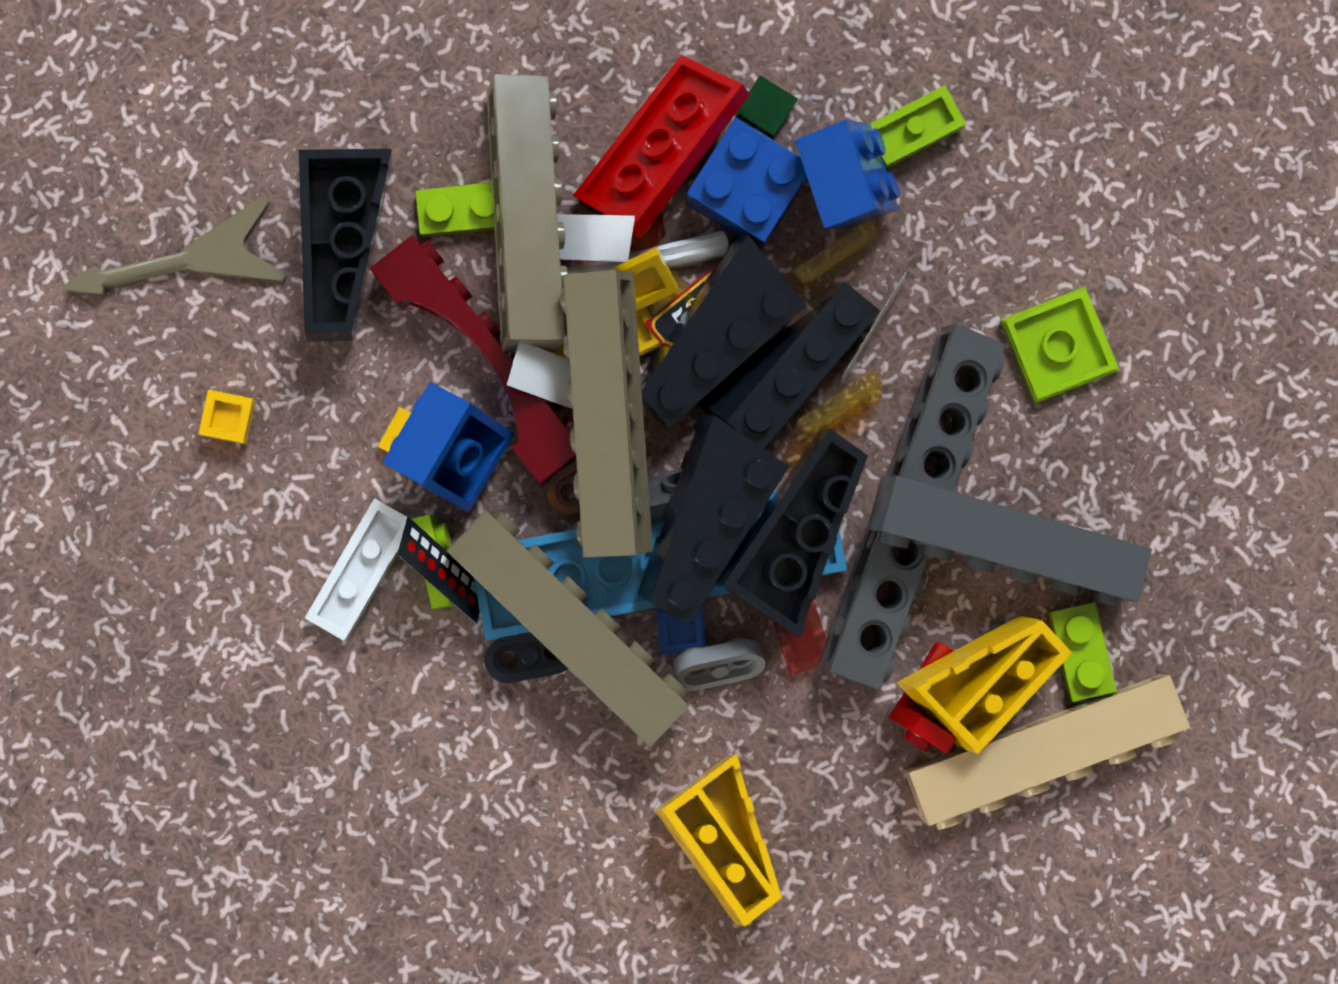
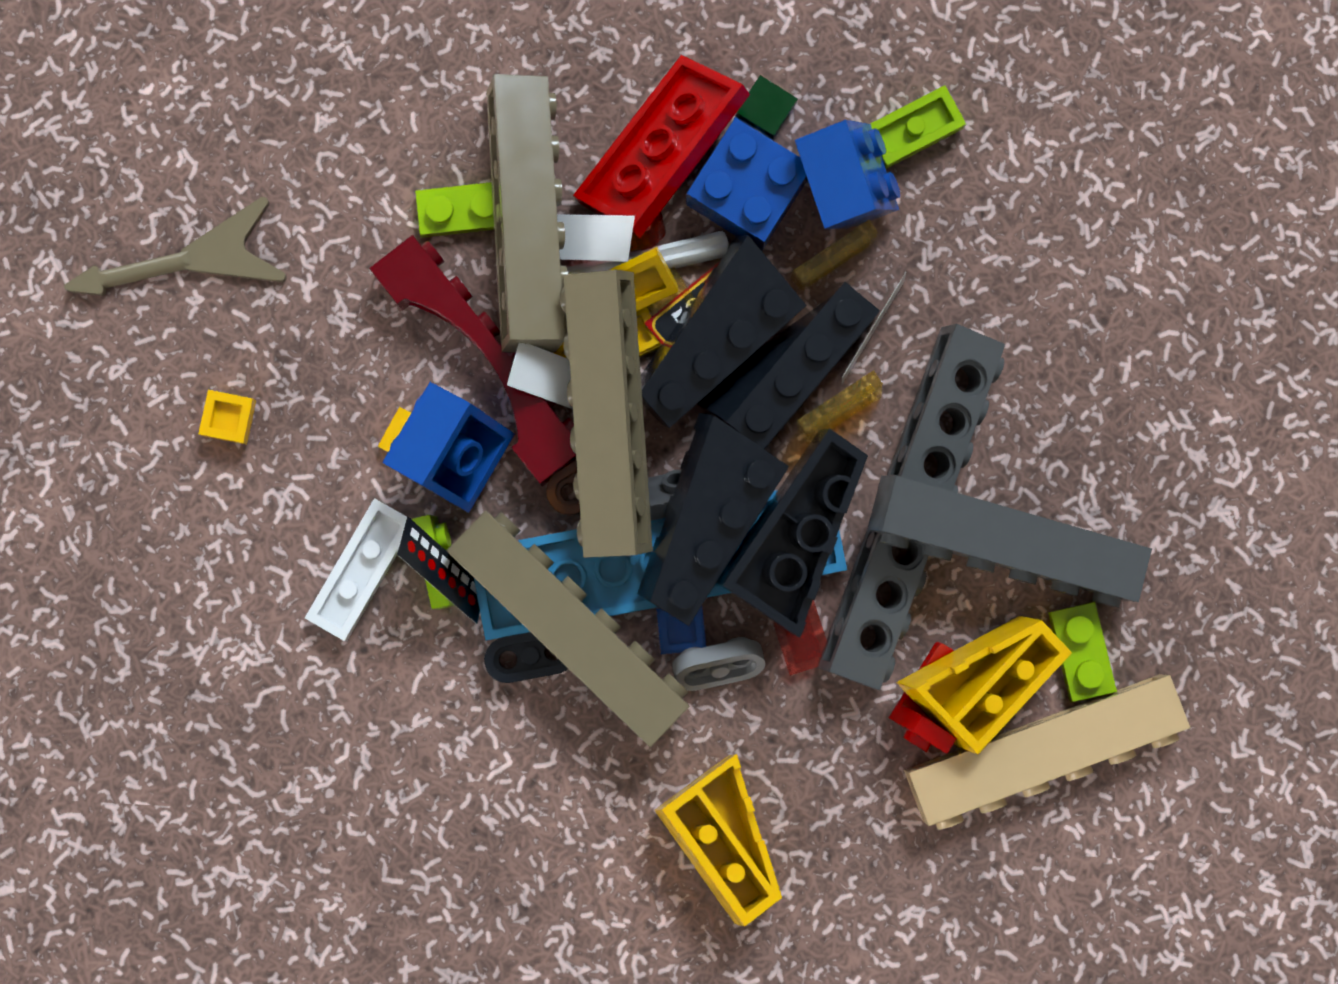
(338, 233): black wedge -> none
(1059, 345): lime tile -> none

